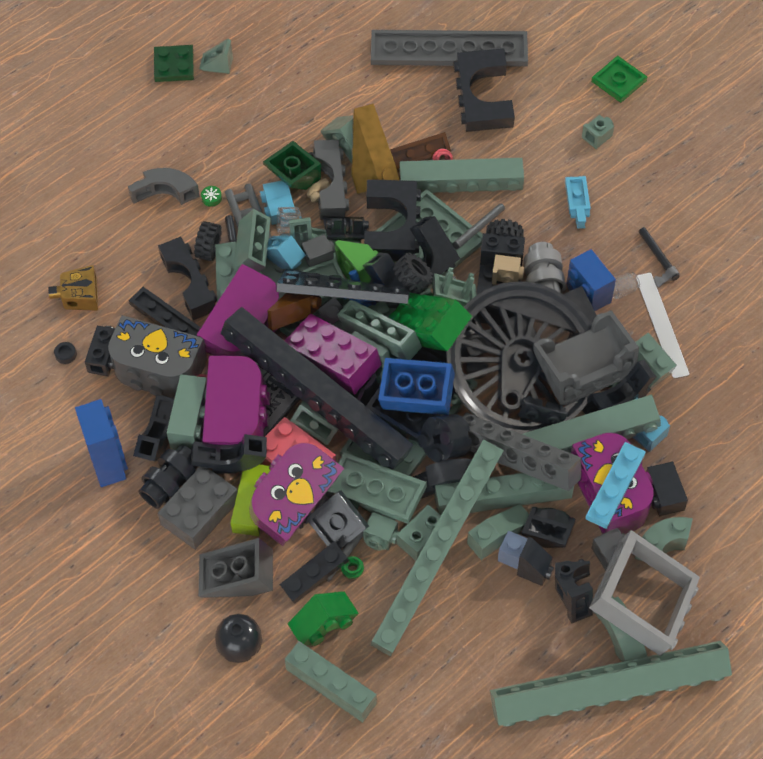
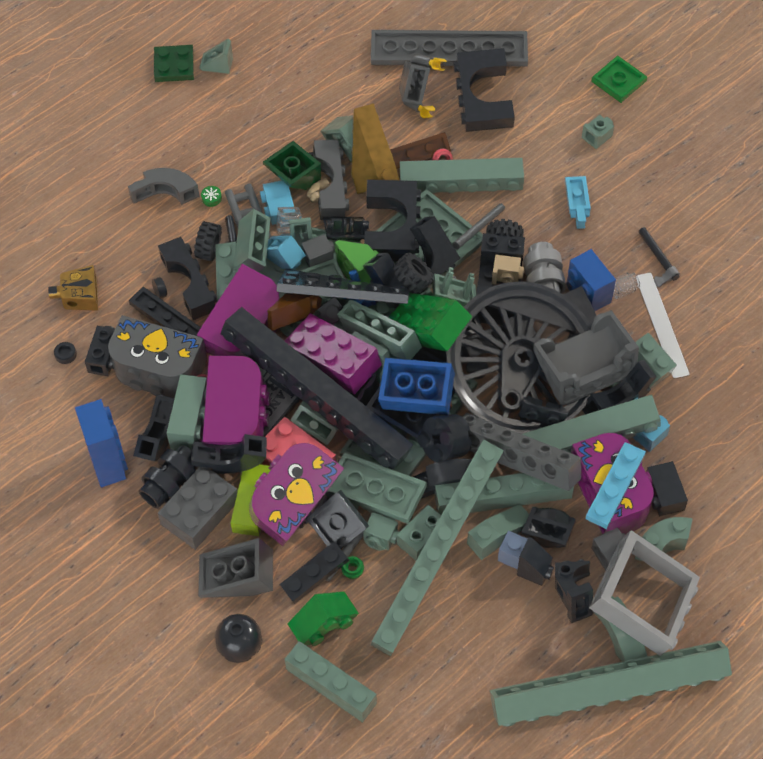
(159, 287): none -> black tile
(414, 82): none -> dark grey torso

